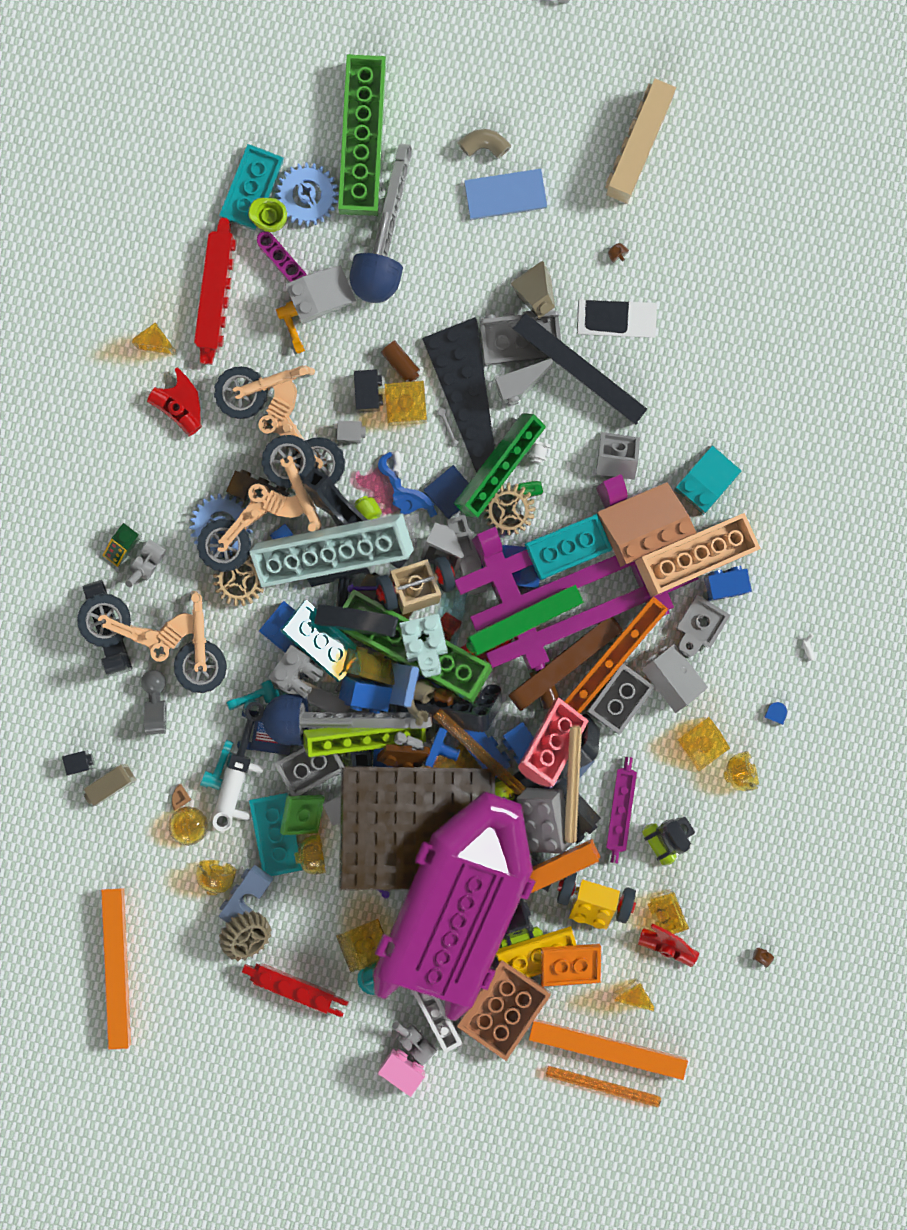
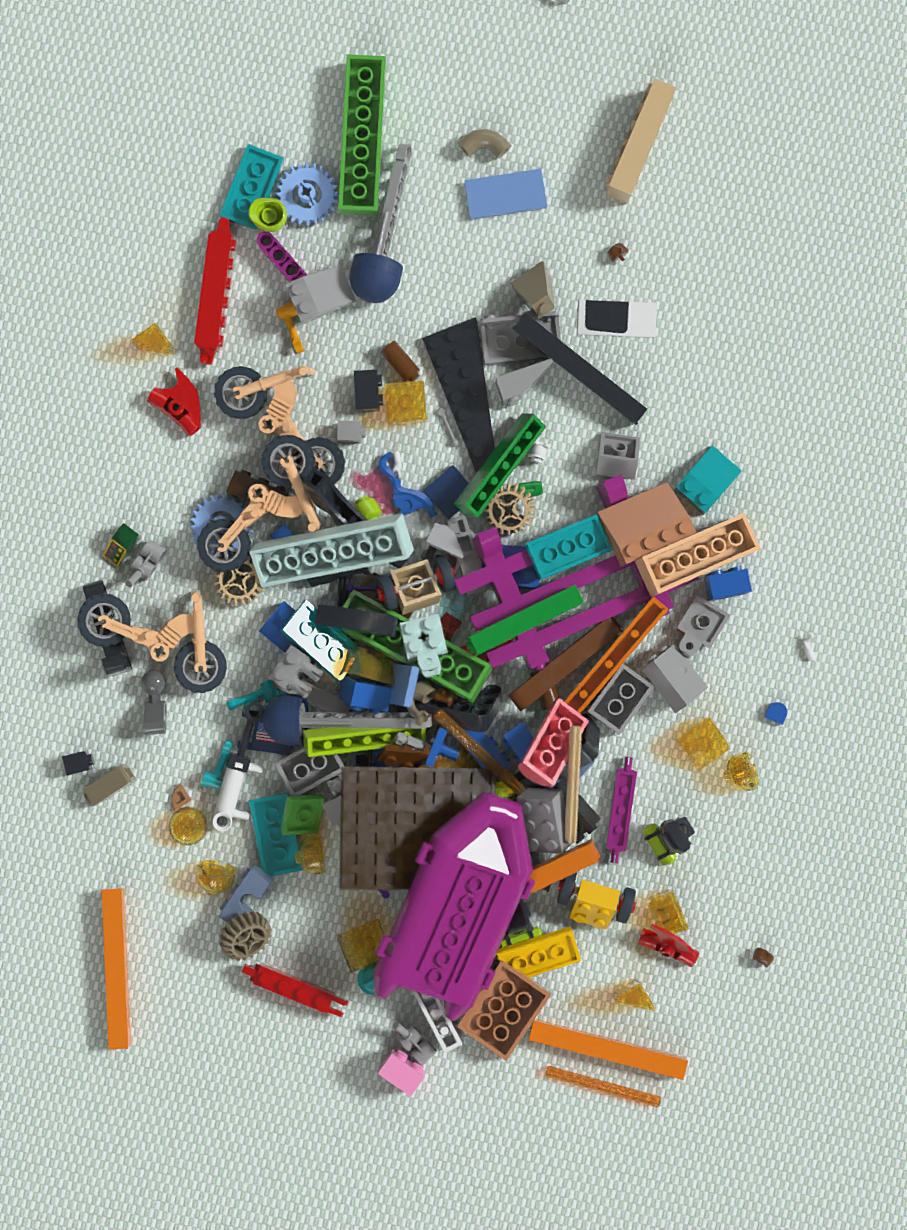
(335, 785): none -> white brick
(570, 965): orange tile -> none

